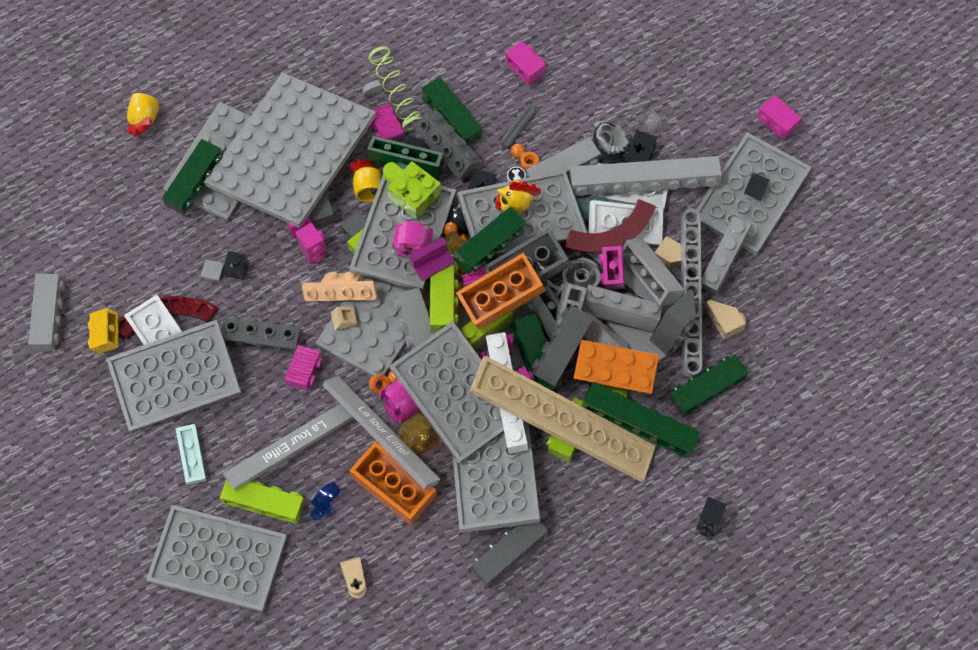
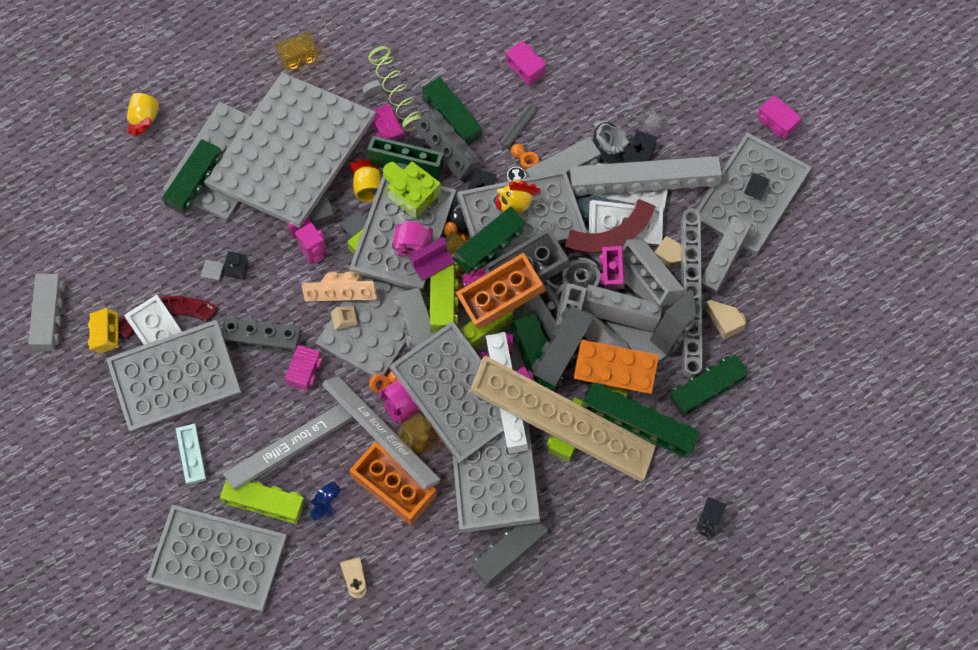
(296, 51): none -> clear yellow brick

